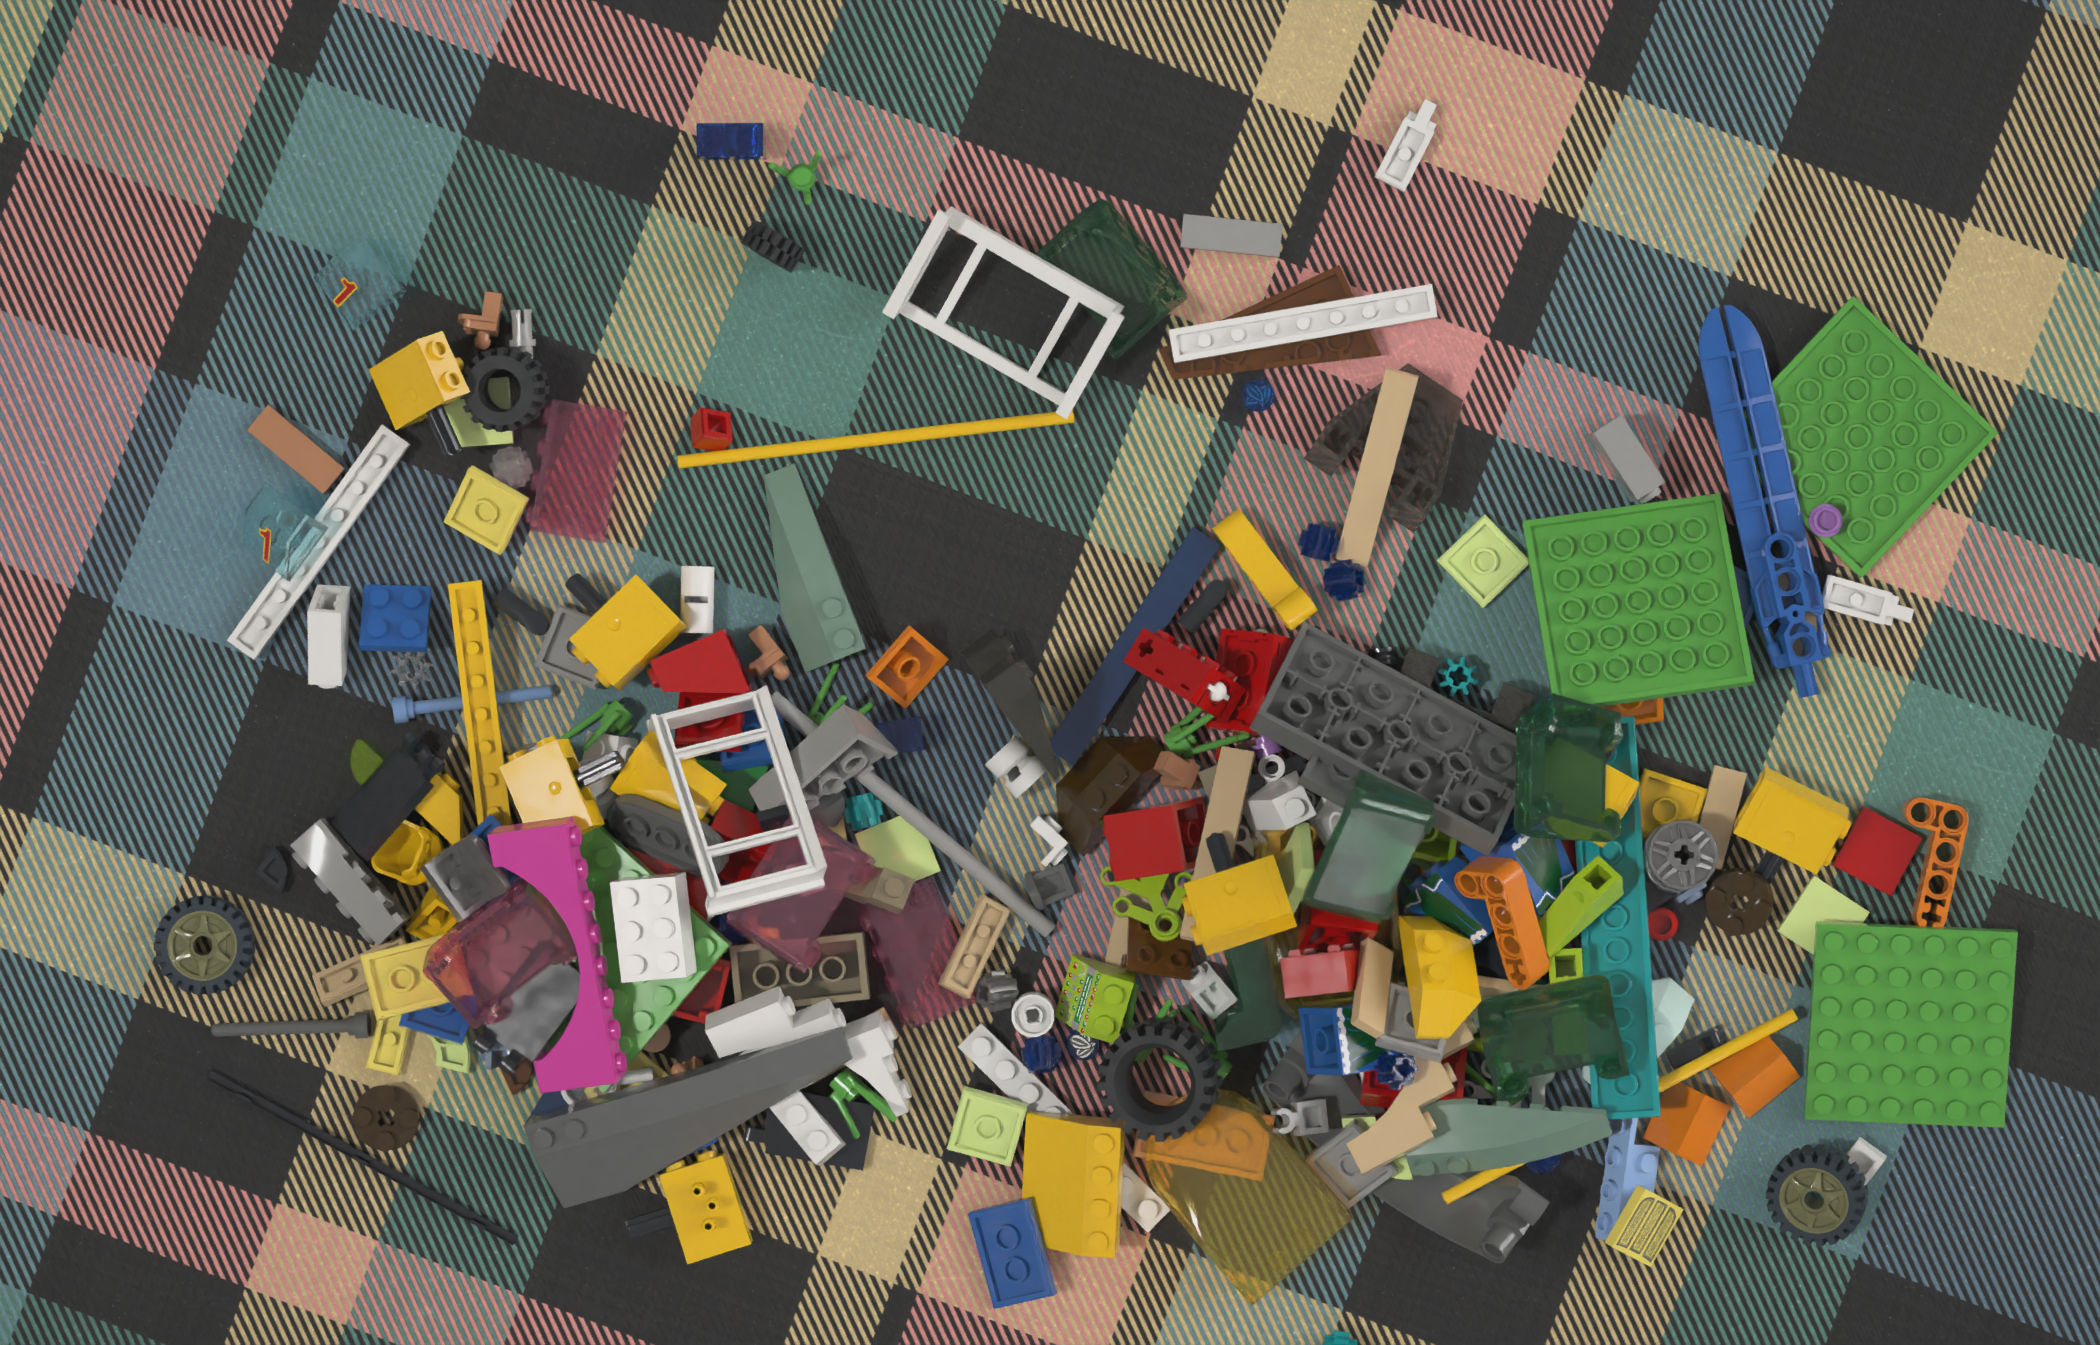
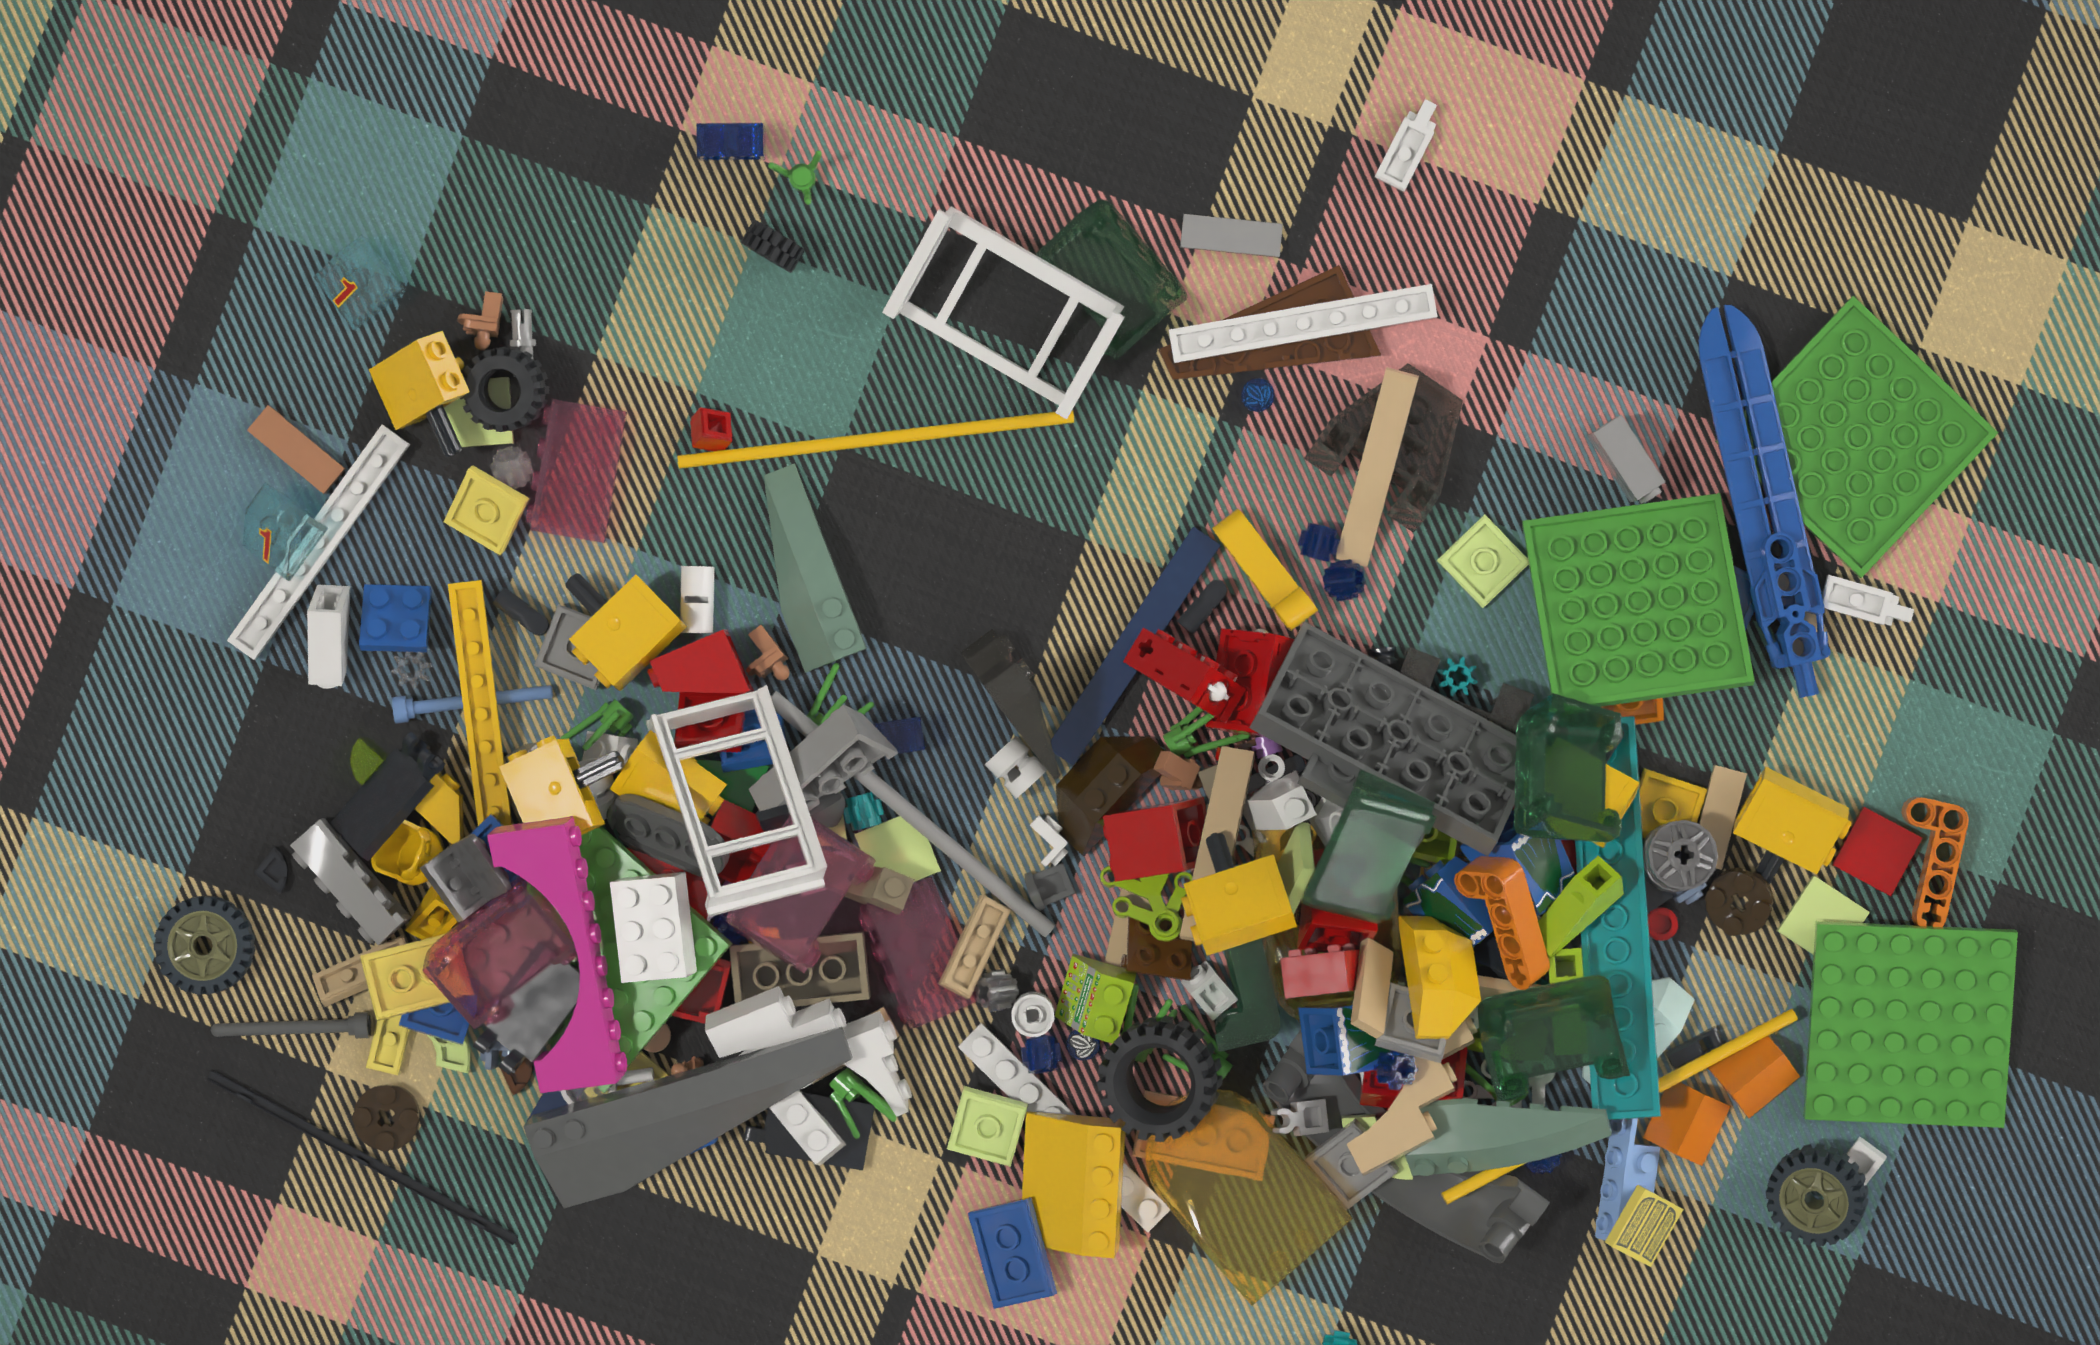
(700, 1206): yellow piece -> none
(907, 667): orange slope -> none
(1825, 520): medium lavender plate -> none

